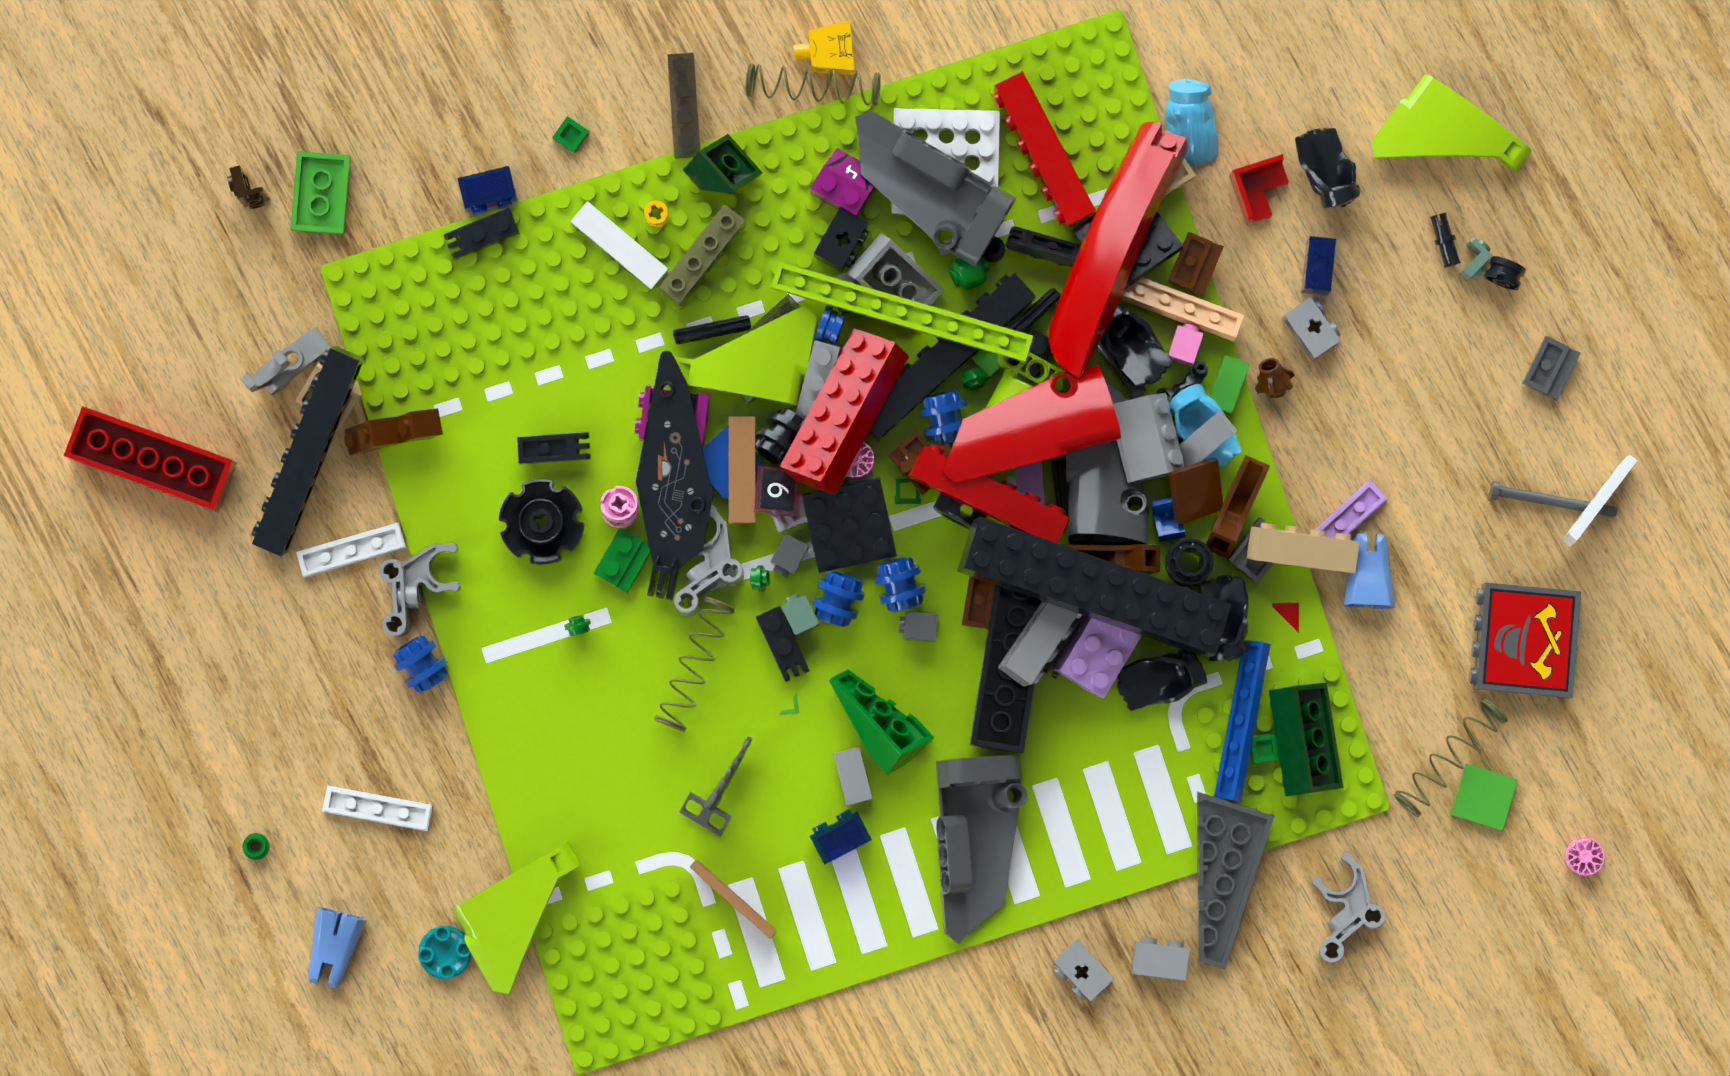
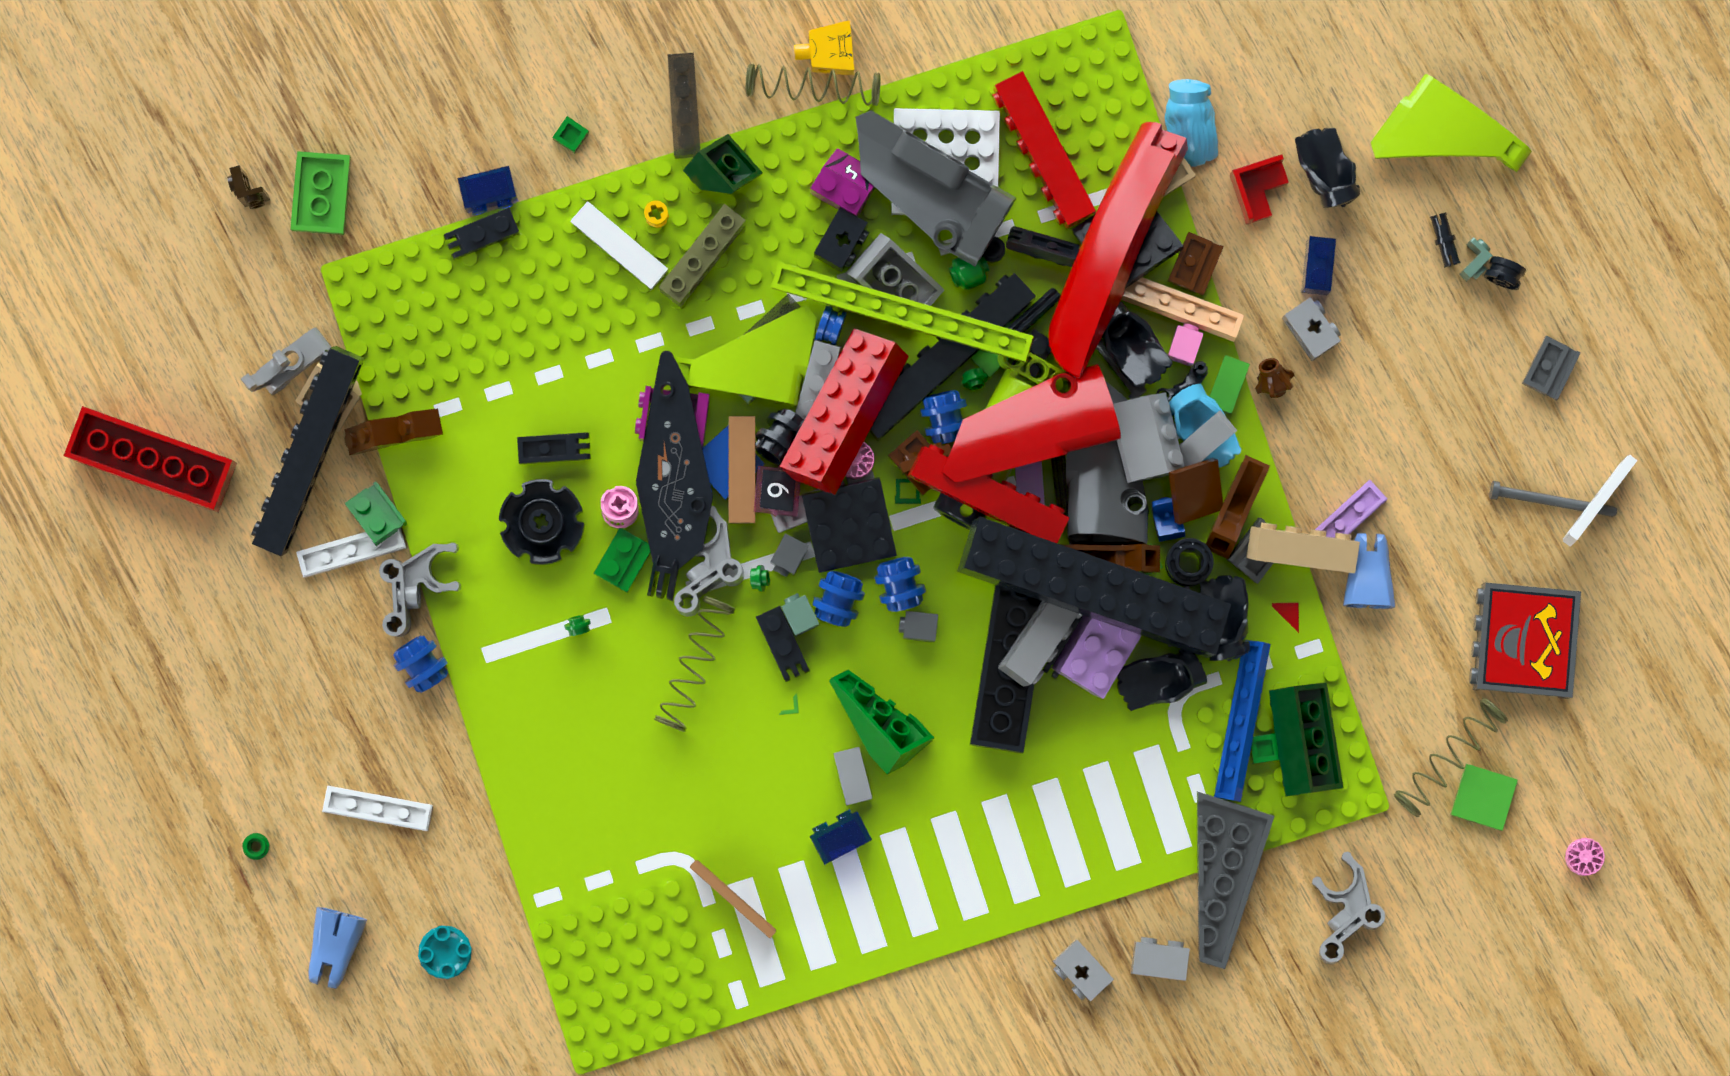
(376, 513): none -> green plate
(506, 915): lime panel -> none
(710, 805): dark grey piece -> none
(712, 329): black axle -> none
(976, 836): dark grey panel -> none
(978, 603): reddish brown plate -> none

